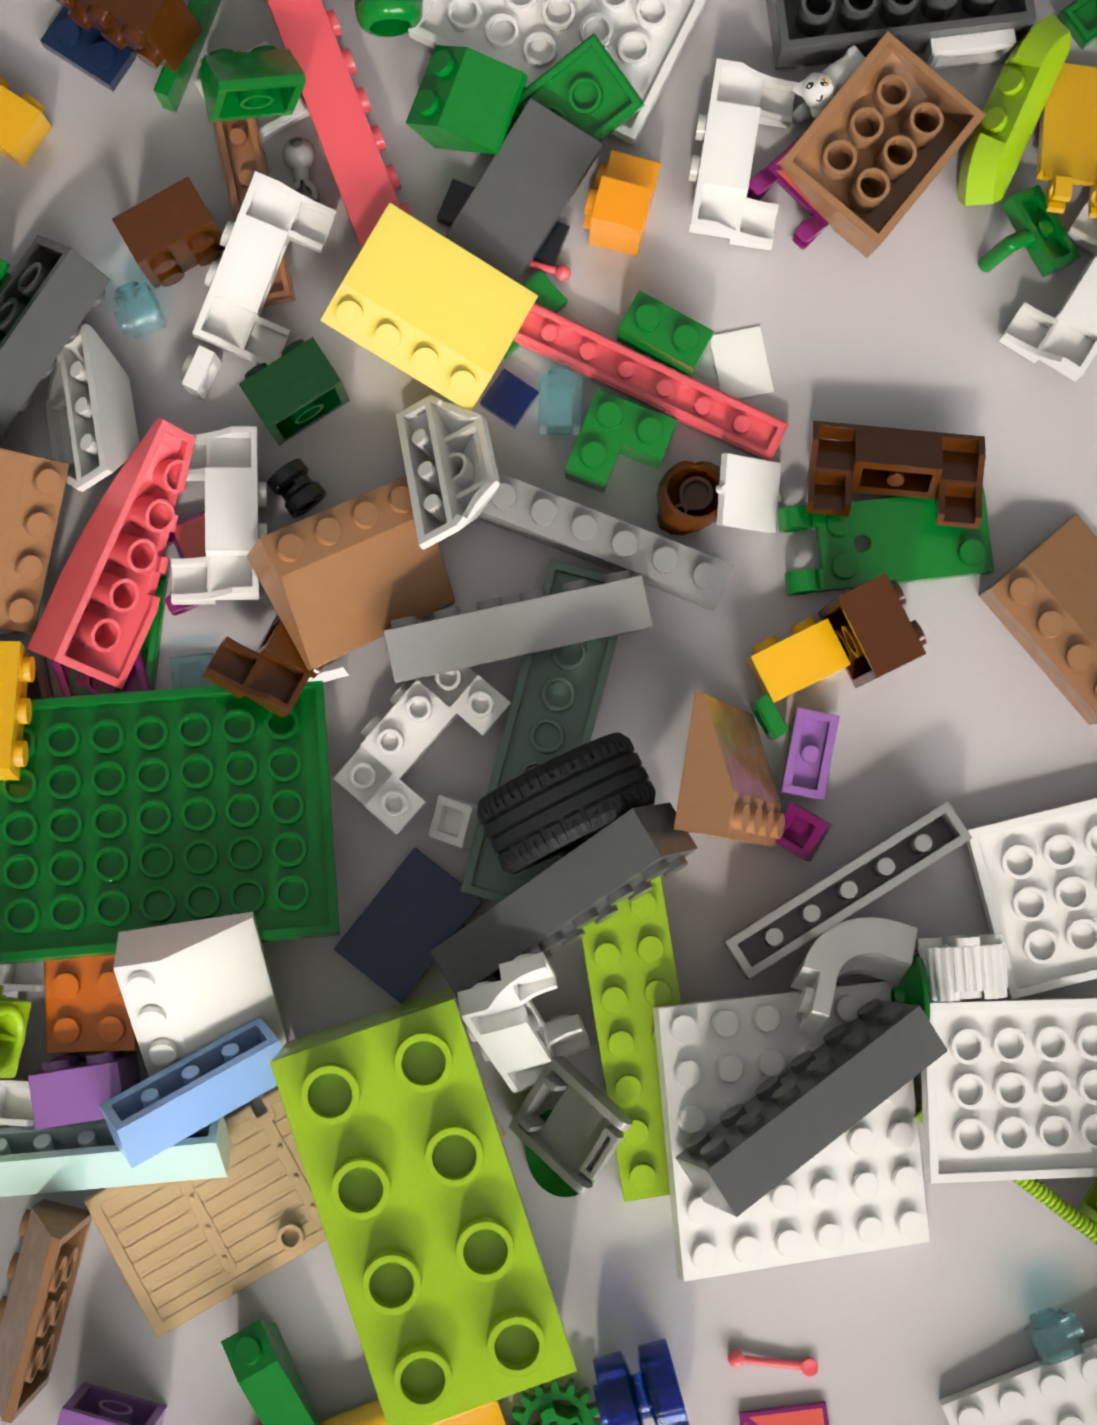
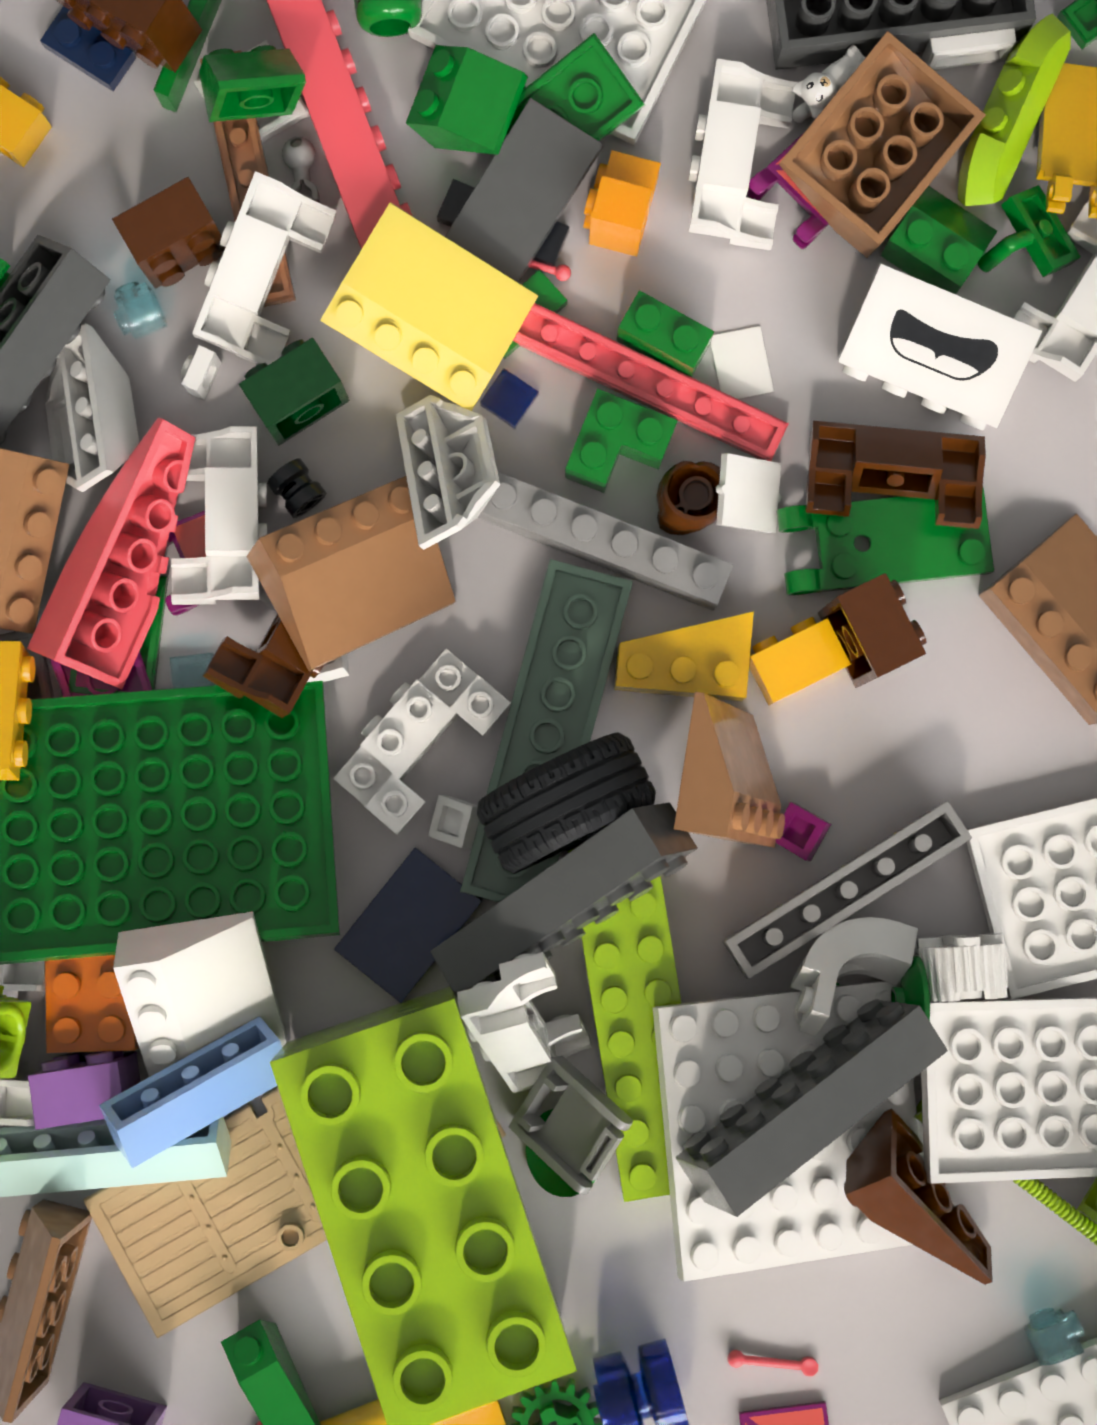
(517, 628): light grey brick -> none
(560, 403): clear light blue brick -> none
(689, 660): none -> yellow wedge
(768, 717): green tile -> none
(809, 753): medium lavender plate -> none
(892, 1190): none -> reddish brown wedge
(938, 242): none -> green slope
(938, 347): none -> white panel

